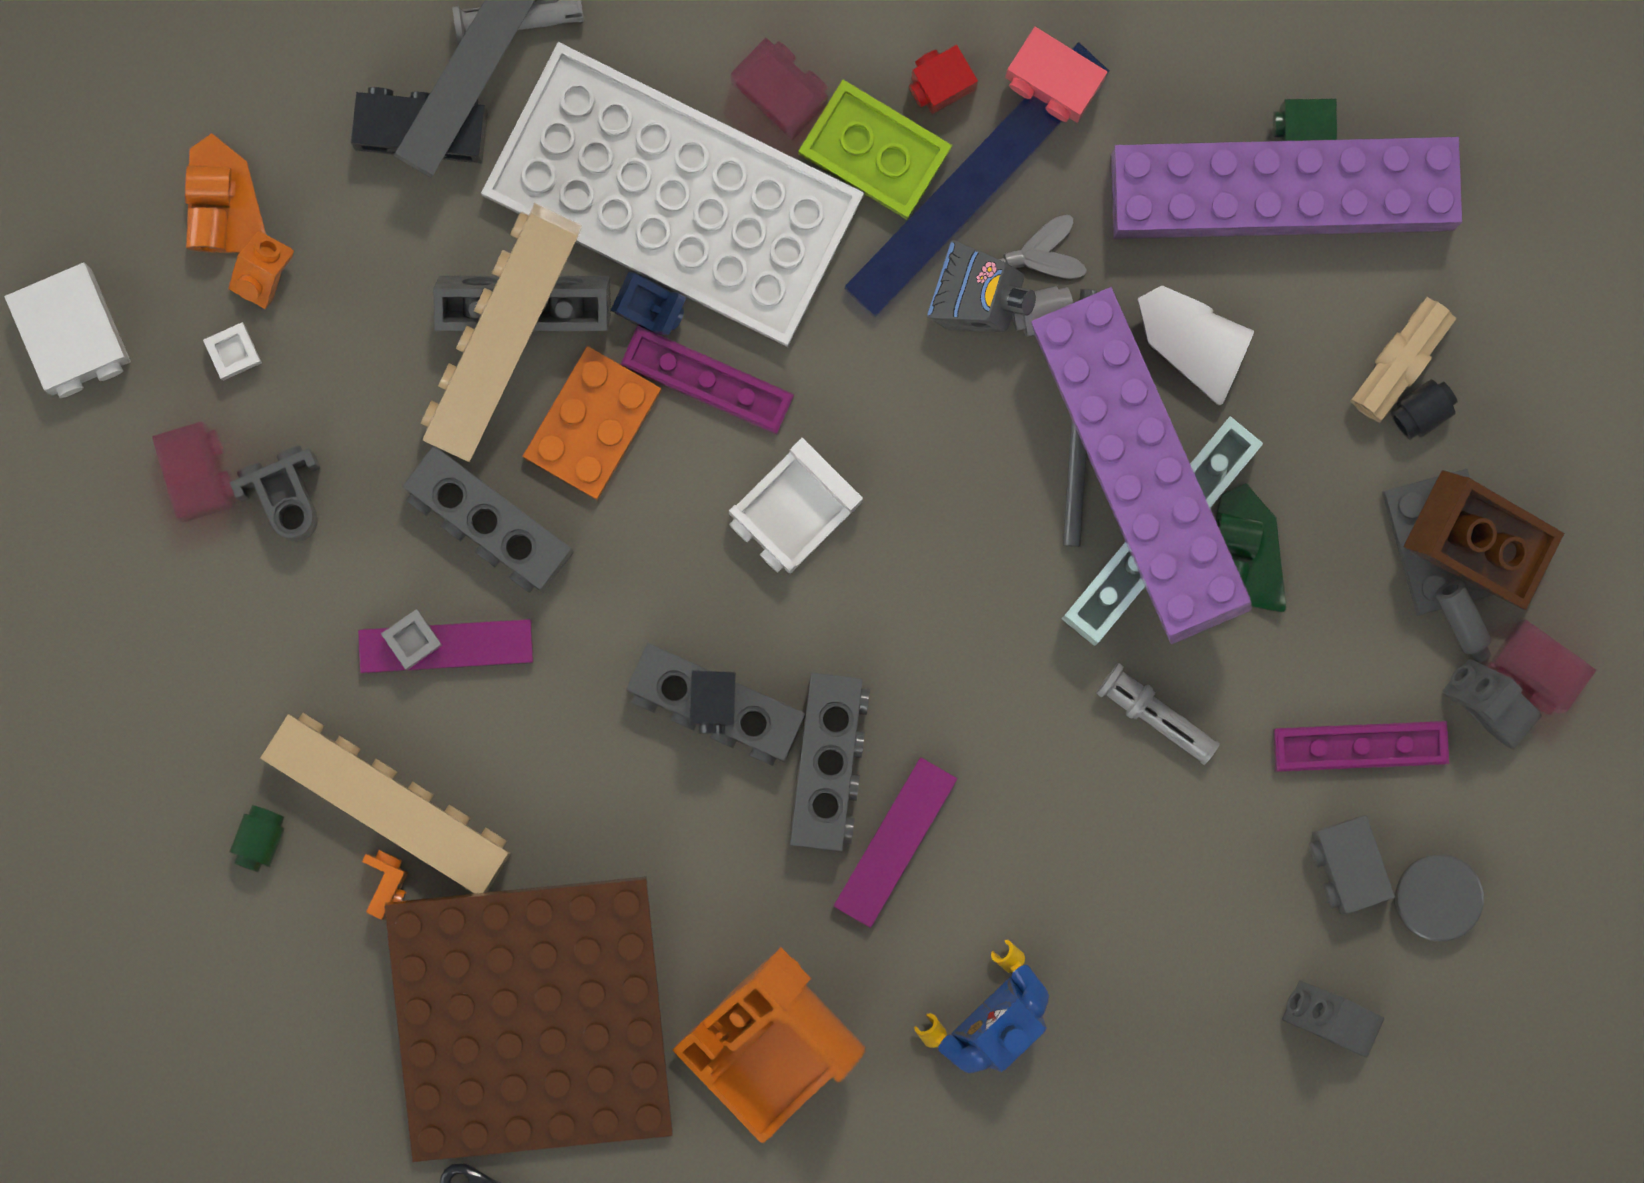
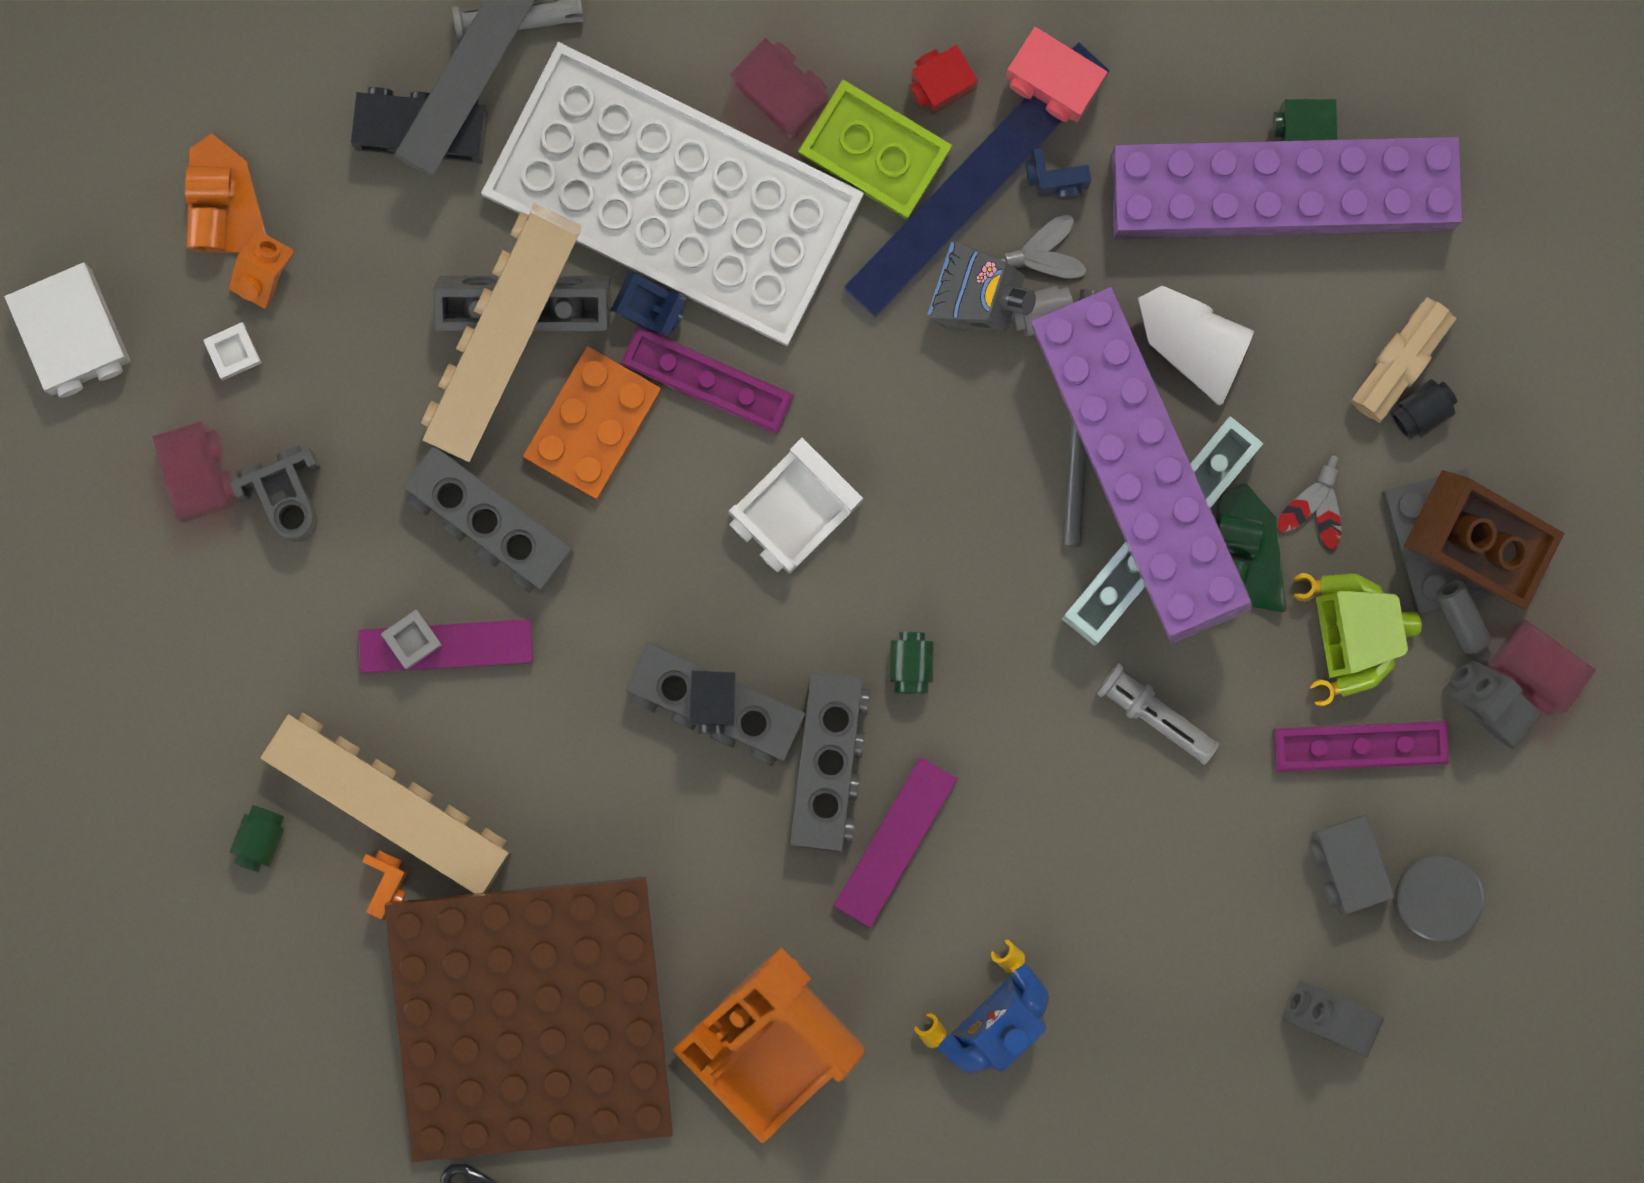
(911, 663): none -> dark green brick
(1064, 182): none -> dark blue bracket
(1317, 497): none -> piece
(1359, 631): none -> lime torso

